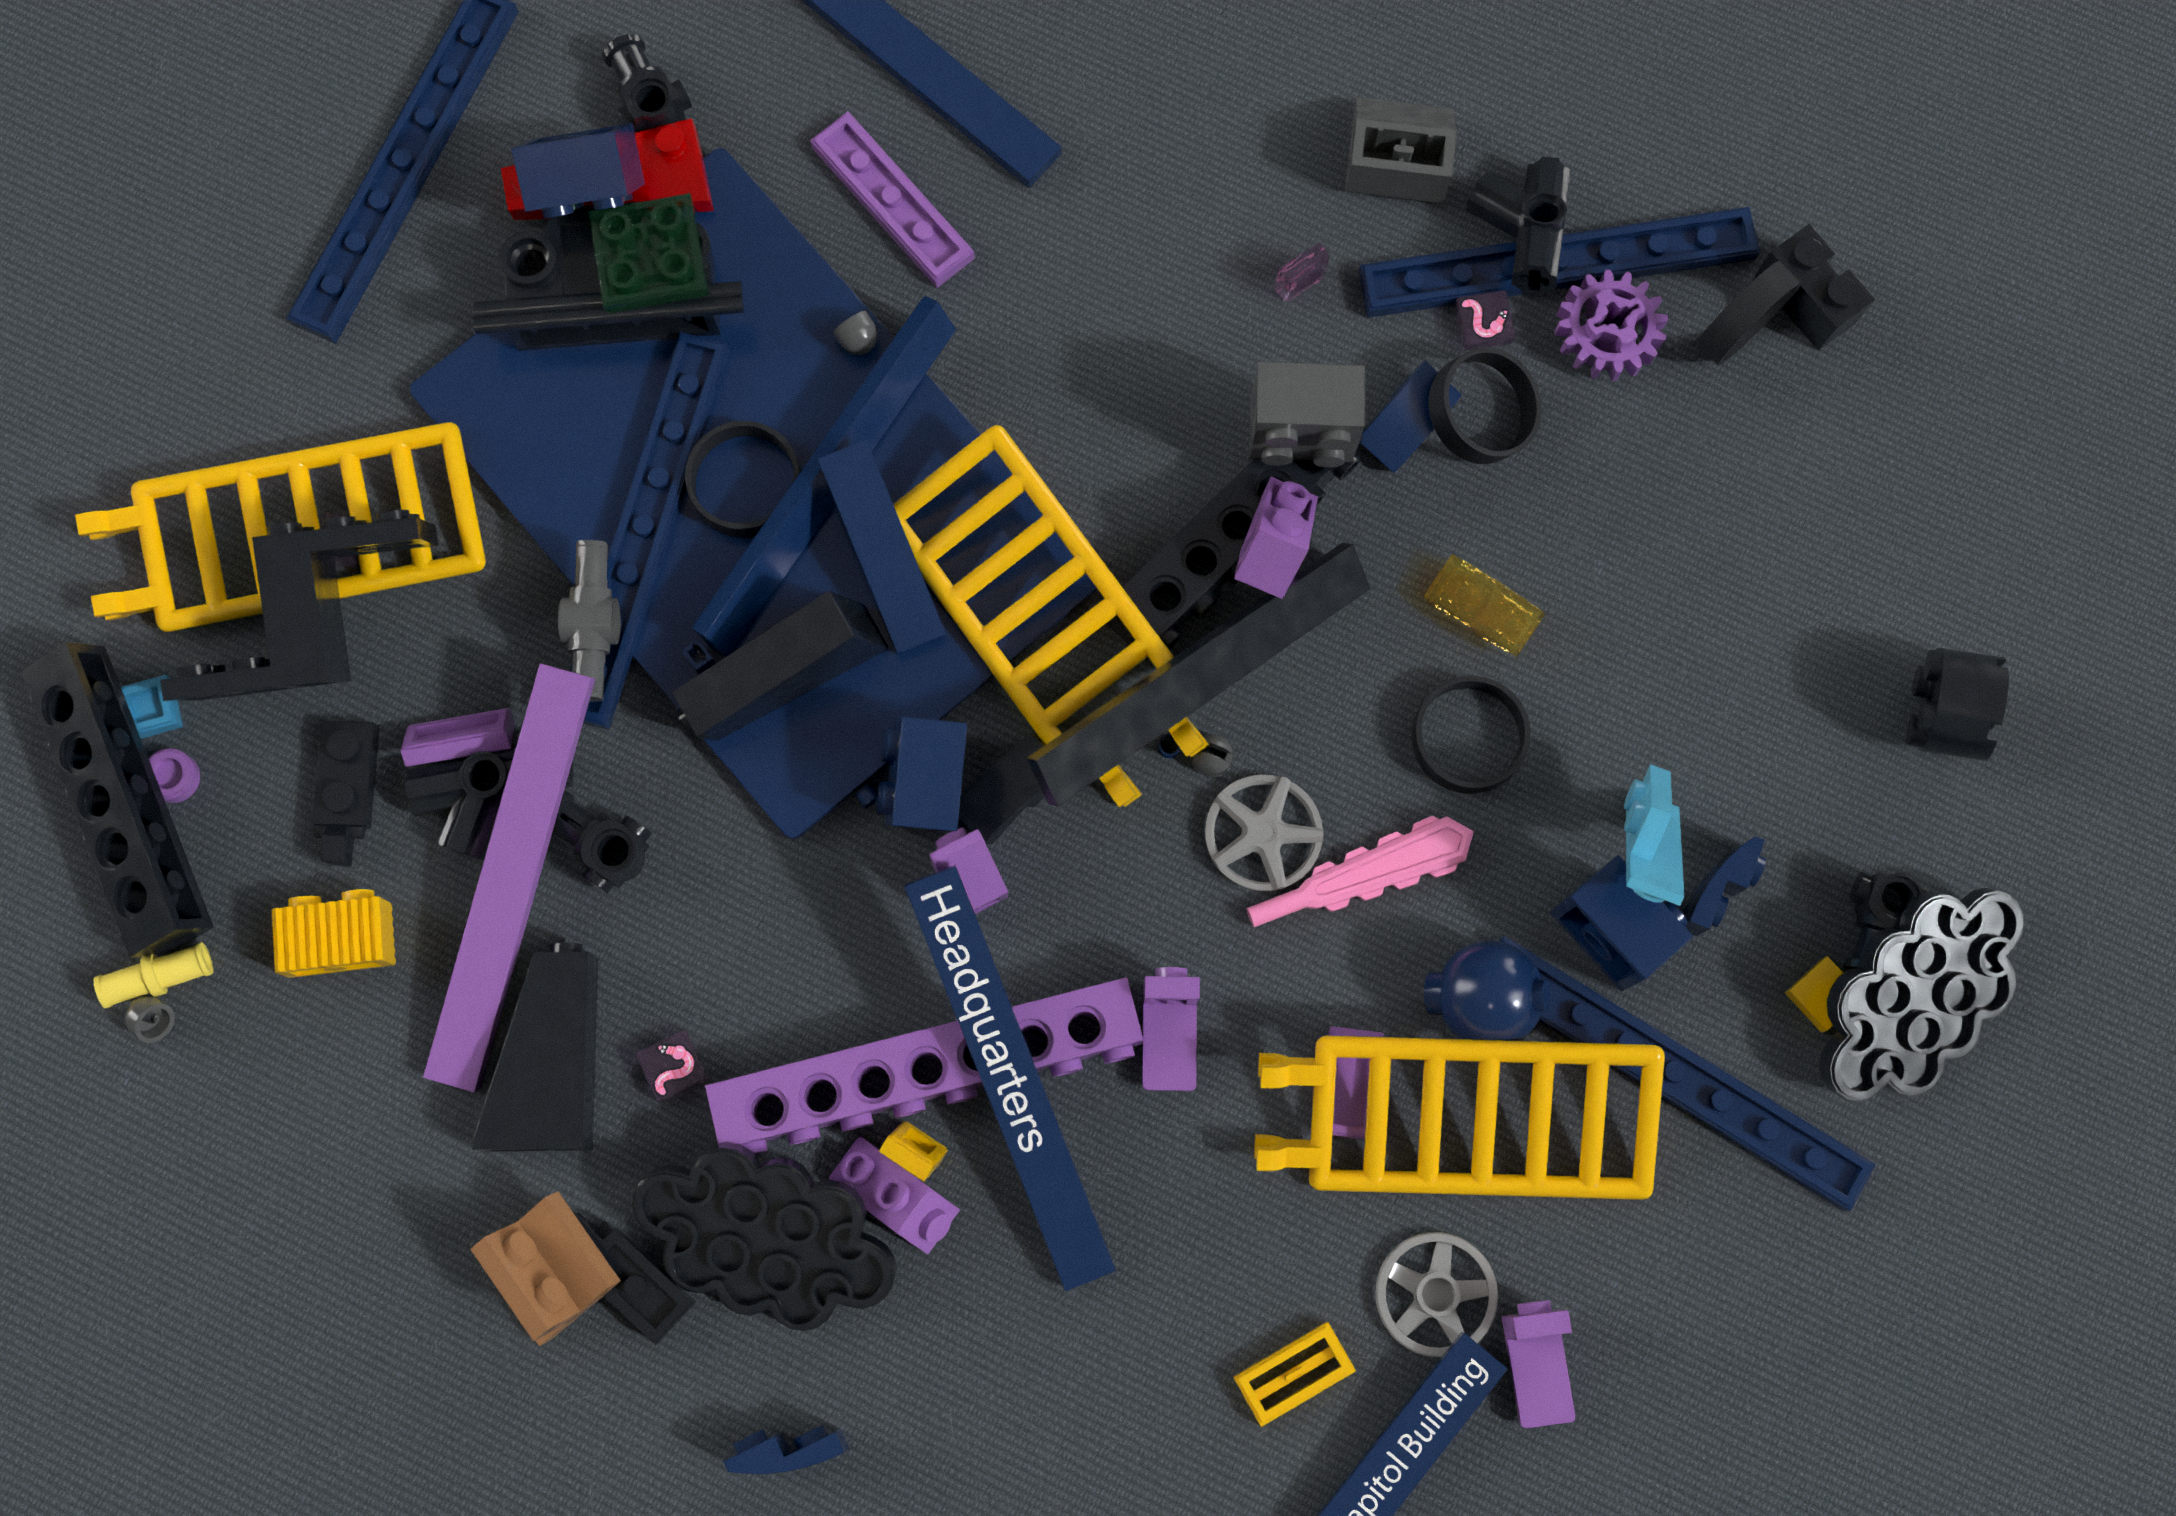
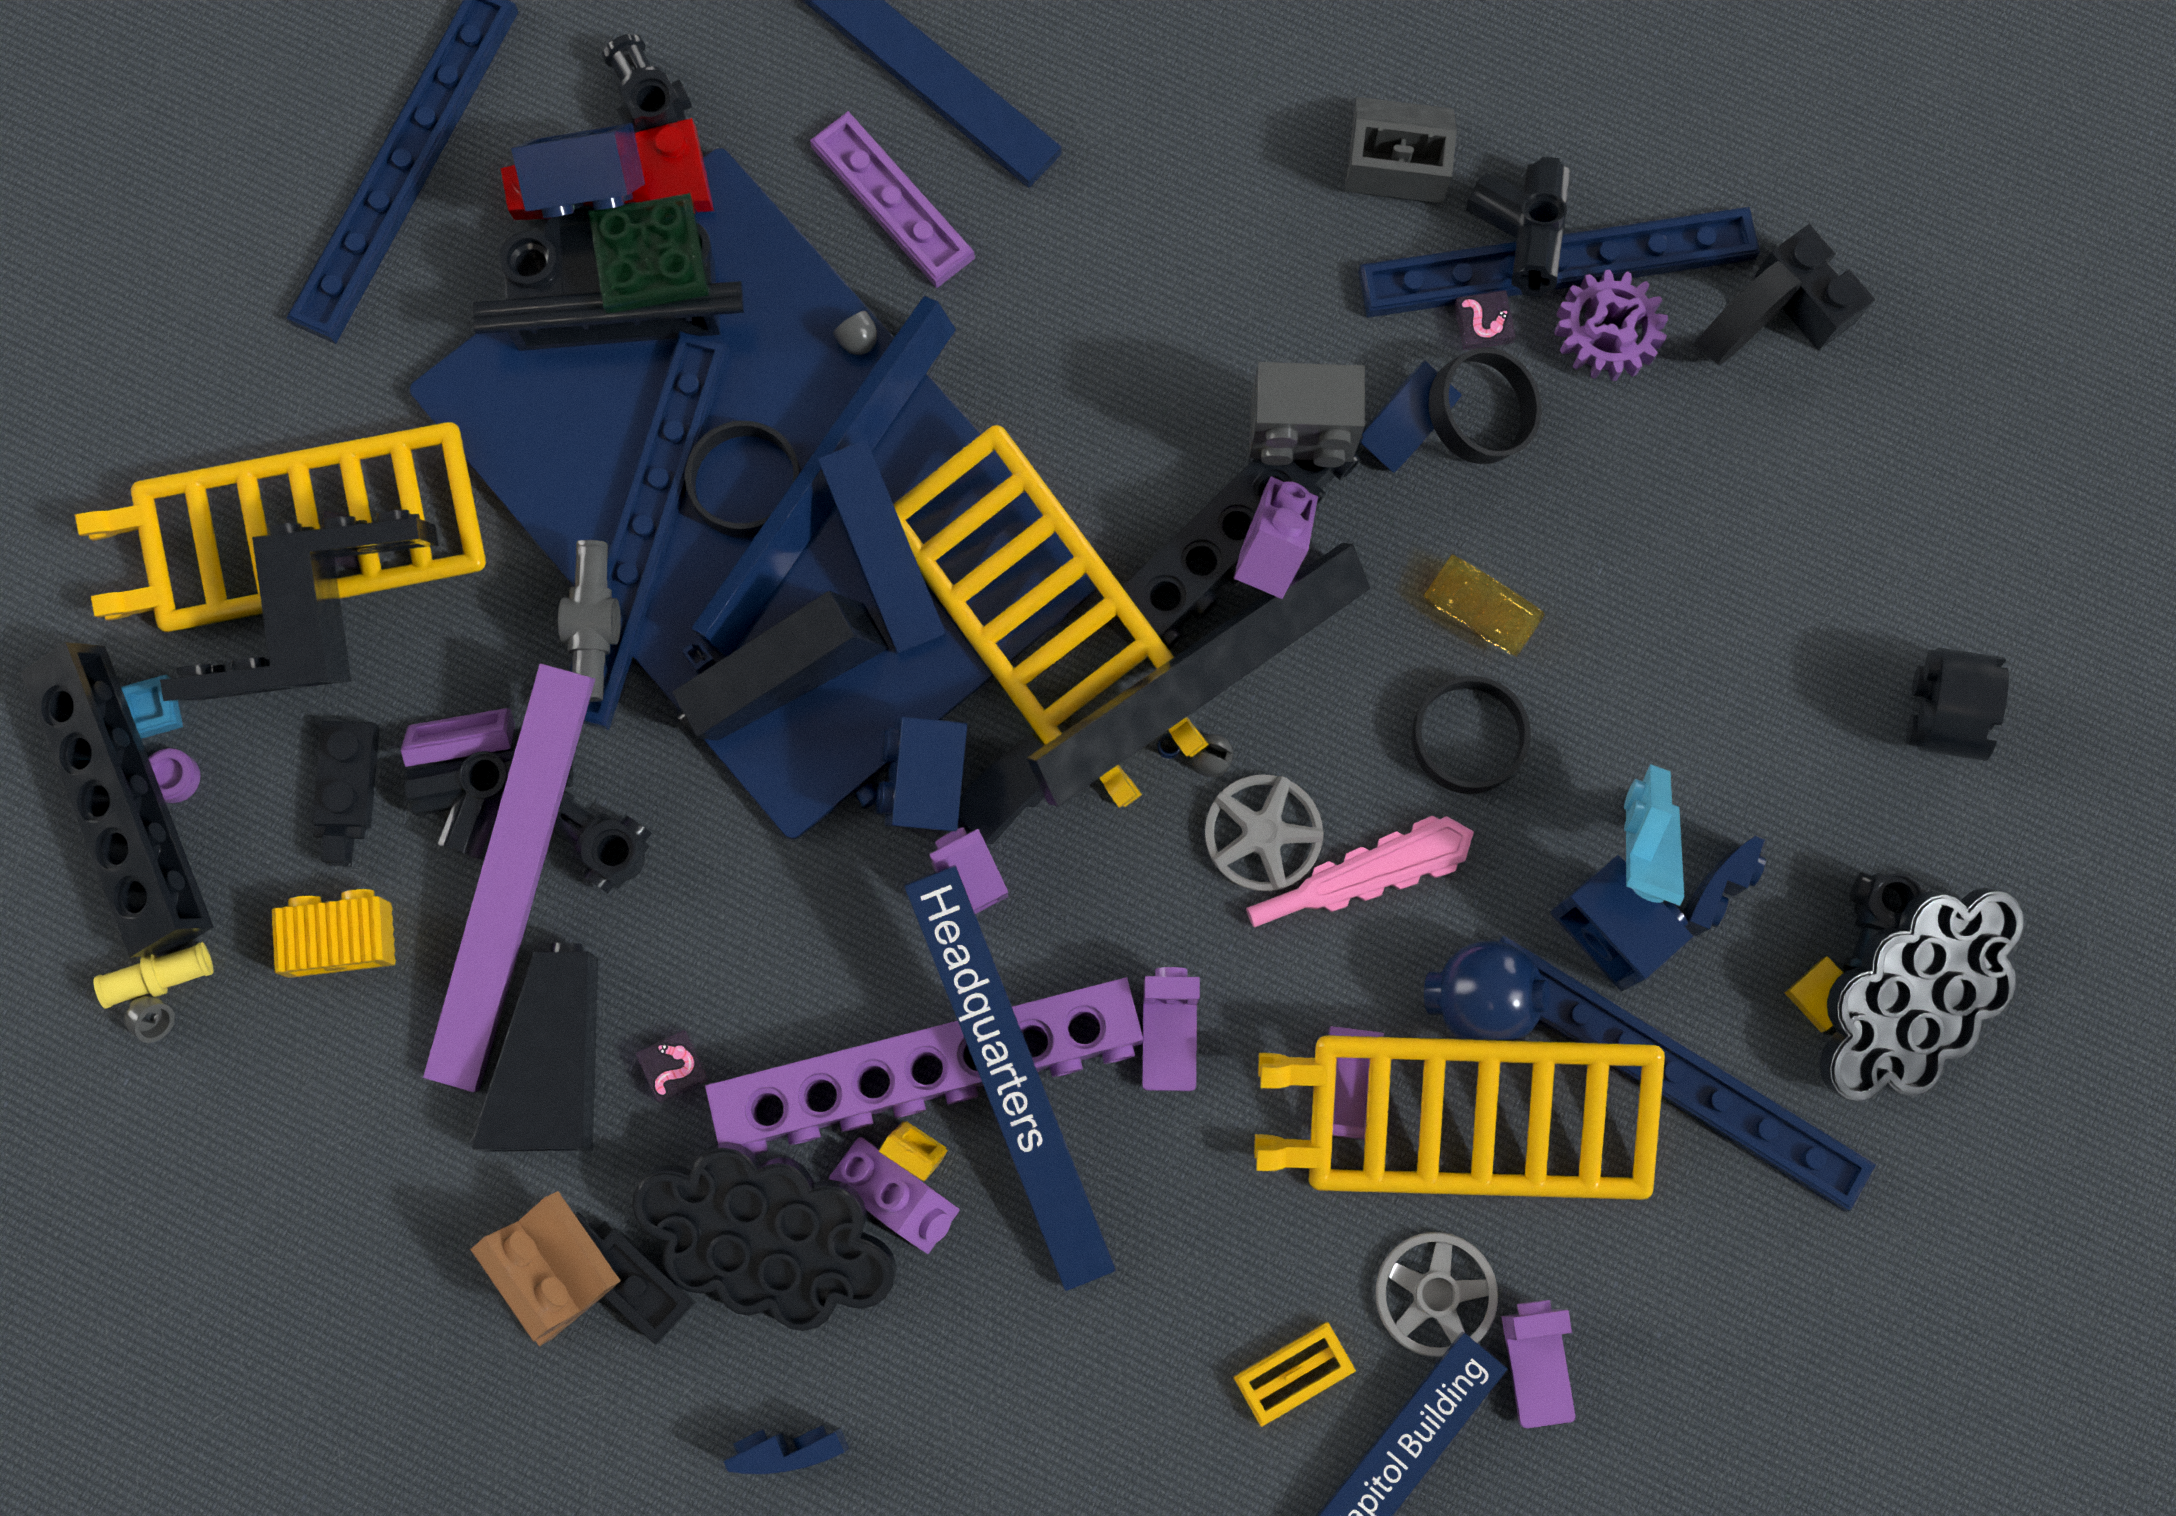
(1302, 272): clear purple tile -> none

